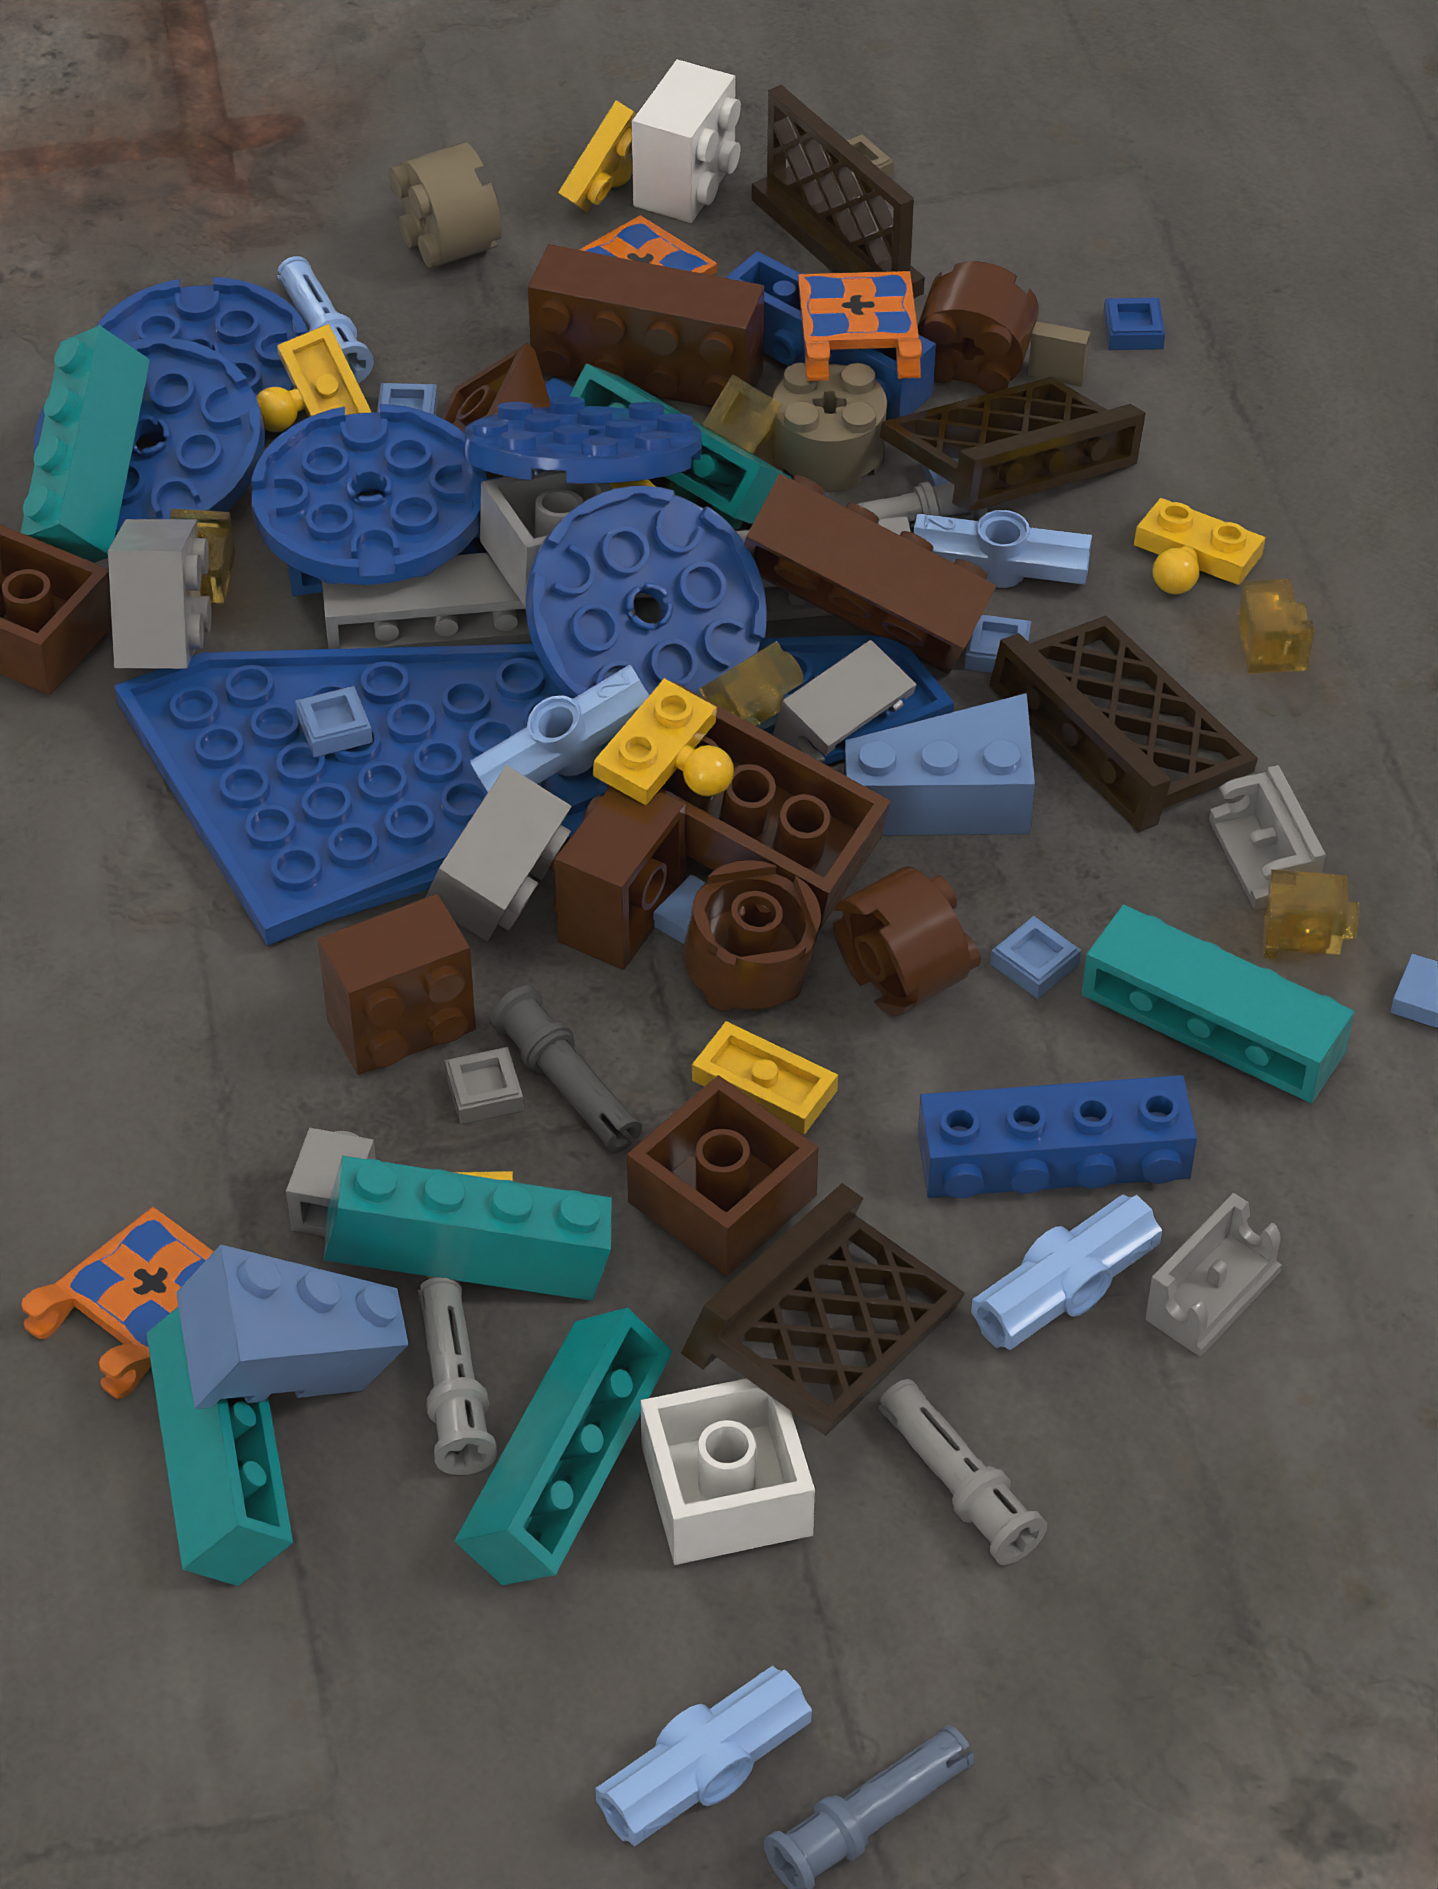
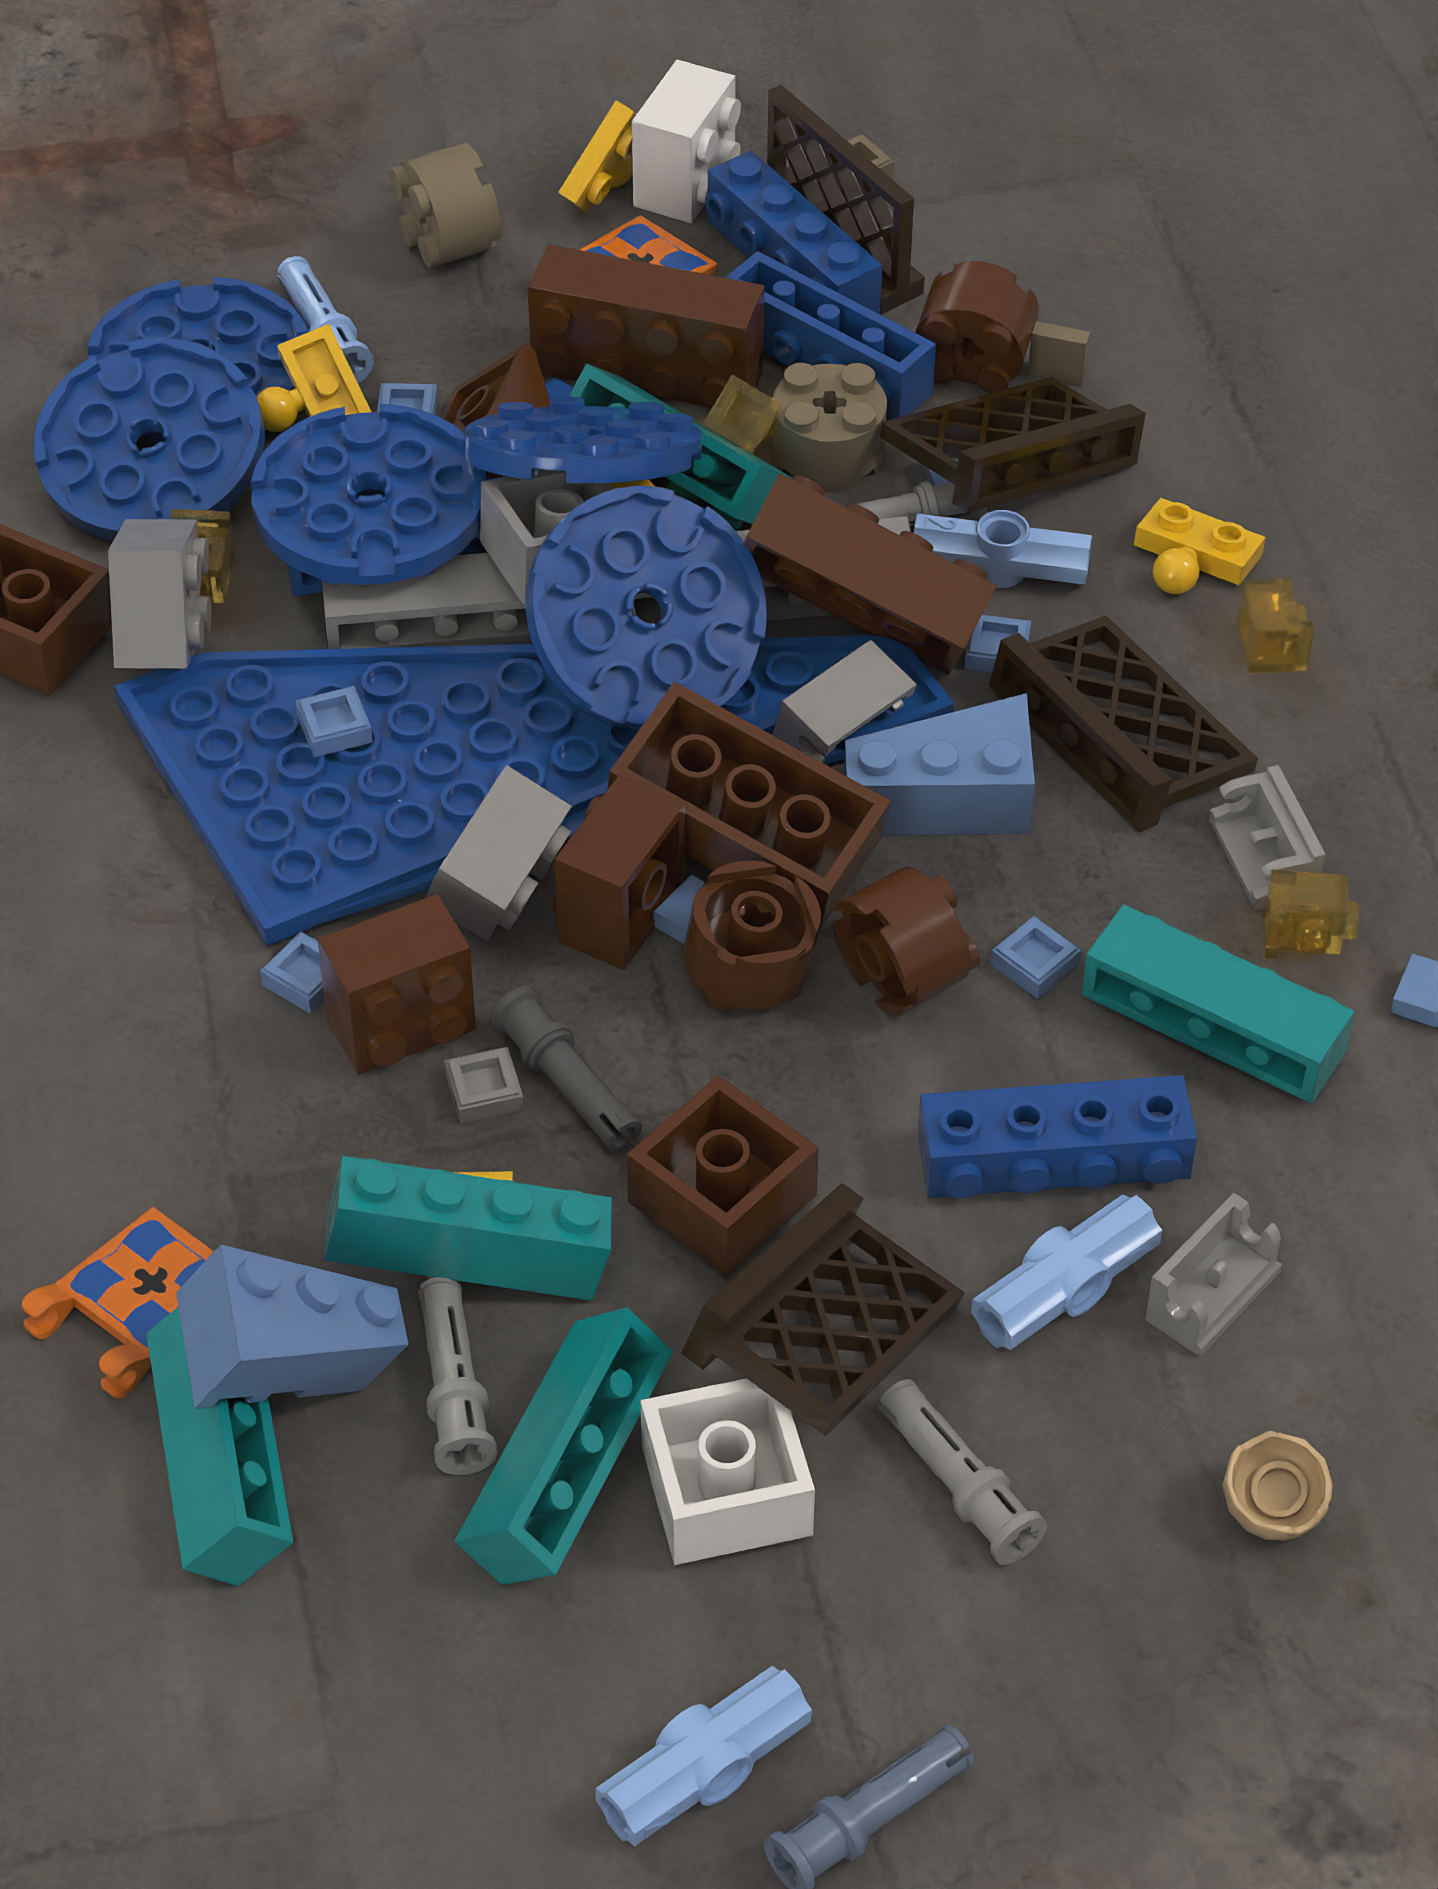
(85, 444): teal brick -> none
(296, 973): none -> medium blue tile
(316, 1173): light grey brick -> none
(565, 732): light blue piece -> none
(660, 741): yellow plate -> none
(756, 685): clear yellow brick -> none
(768, 1074): yellow plate -> none
(770, 216): none -> blue brick
(858, 313): orange flag -> none
(1134, 323): blue tile -> none
(1277, 1486): none -> tan hair

